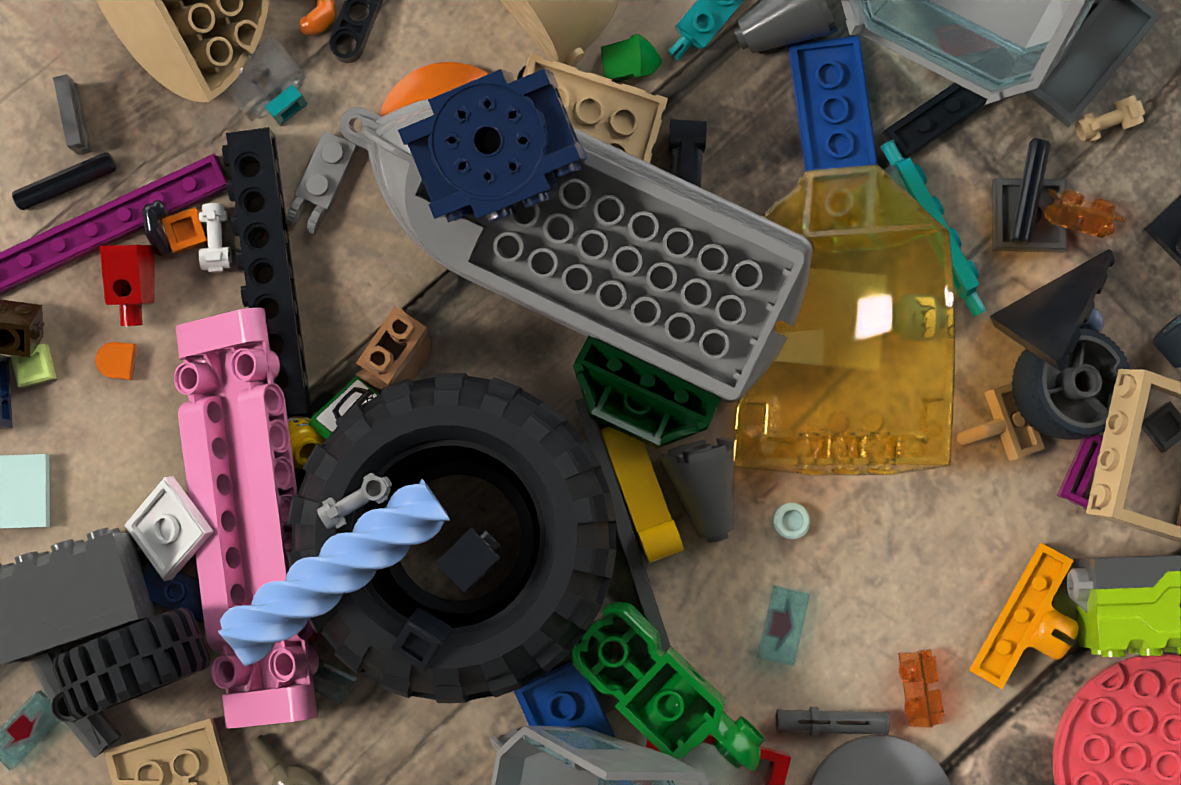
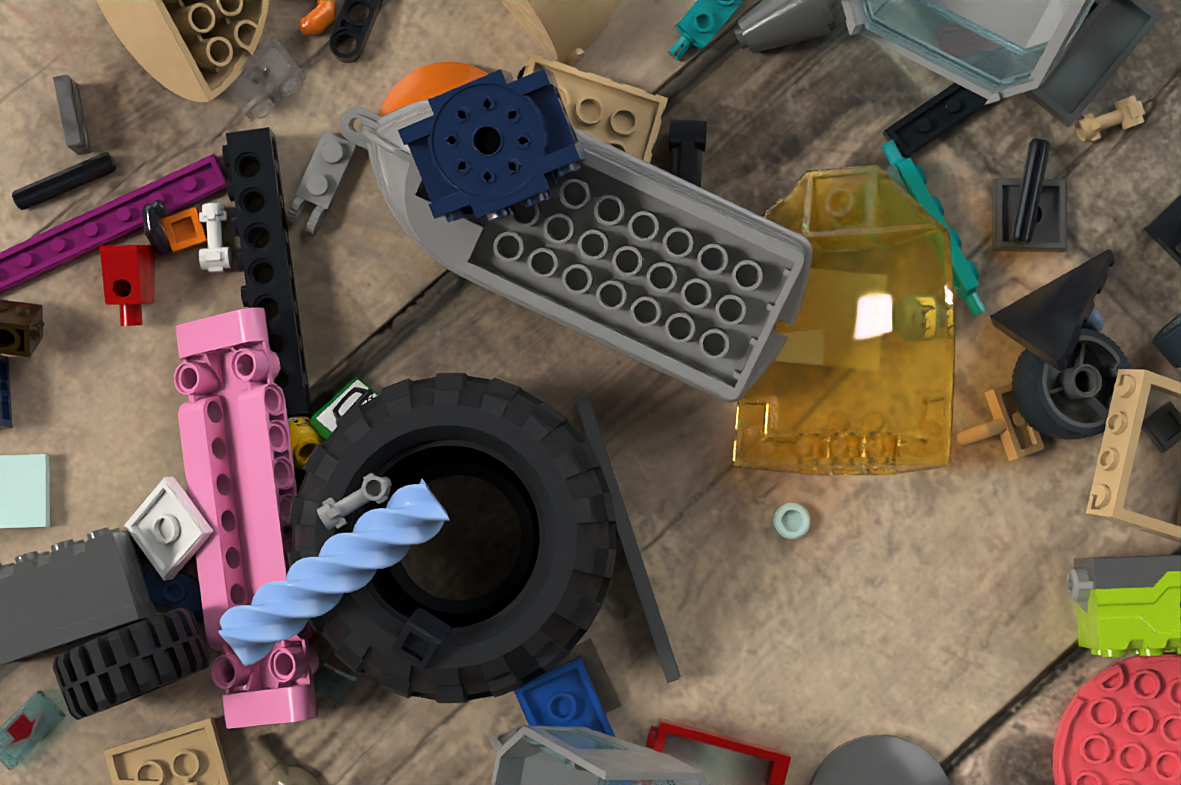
(34, 370): yellowish green tile -> none
(93, 731): dark grey piece -> none
(116, 360): orange tile -> none
(286, 105): teal tile -> none
(395, 351): medium nougat hips -> none
(470, 558): black brick -> none
(629, 59): green tile -> none
(640, 396): dark green wedge -> none
(642, 495): yellow beam -> none
(661, 689): green brick -> none
(705, 485): dark grey cone -> none
(783, 625): clear light blue tile -> none
(832, 103): blue tile -> none
(875, 722): dark grey pin -> none
(921, 705): clear orange hinge -> none
(1028, 619): light orange plate -> none
(1064, 491): magenta tile -> none
(1096, 215): clear orange hinge -> none

